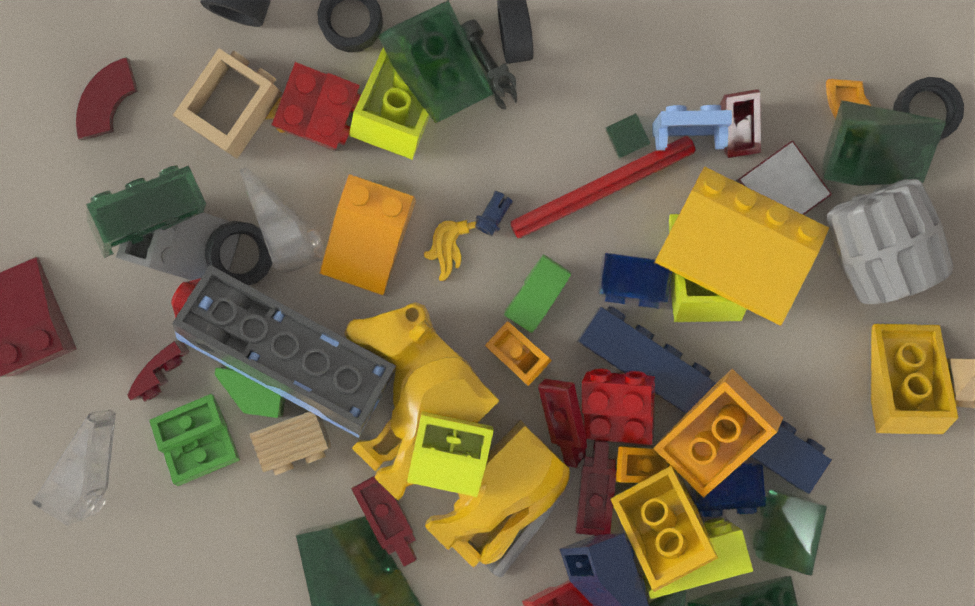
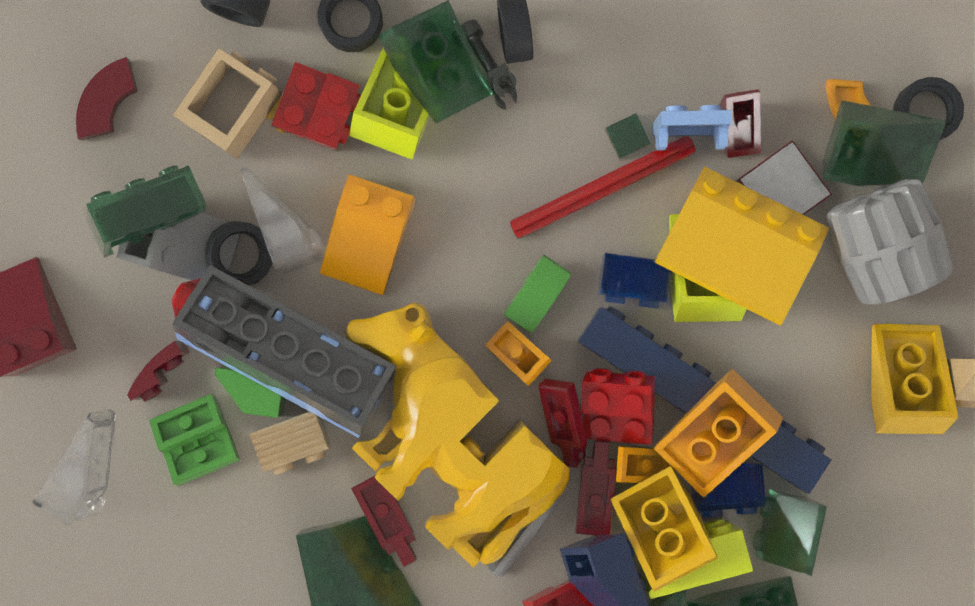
(445, 246): yellow piece -> none
(450, 454): neon yellow slope -> none
(493, 214): dark blue pin -> none

